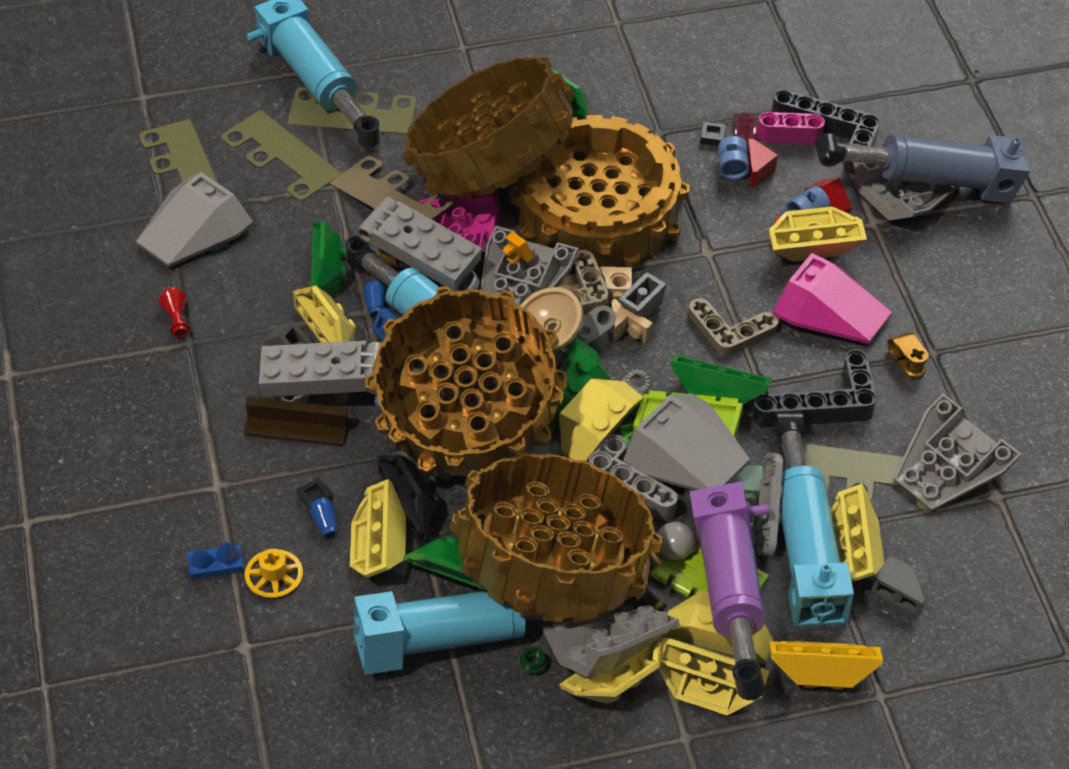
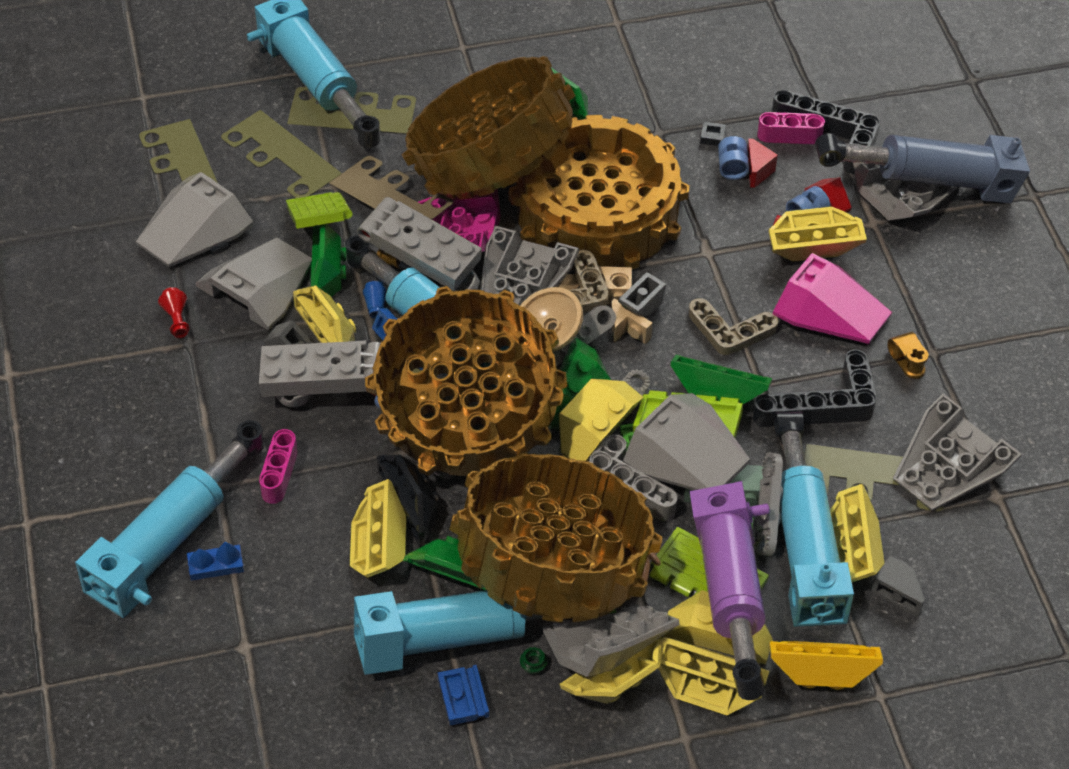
(118, 570): none -> medium azure piece
(261, 280): none -> light grey wedge
(273, 569): yellow wheel -> none
(278, 466): none -> dark pink beam
(296, 421): dark brown panel -> none
(313, 491): black tile -> none
(318, 209): none -> lime hinge
(324, 516): blue cone -> none
(463, 695): none -> blue plate
(517, 249): light orange tile -> none
(653, 601): black tile -> none
(677, 541): light grey hair -> none
(745, 126): clear pink slope -> none

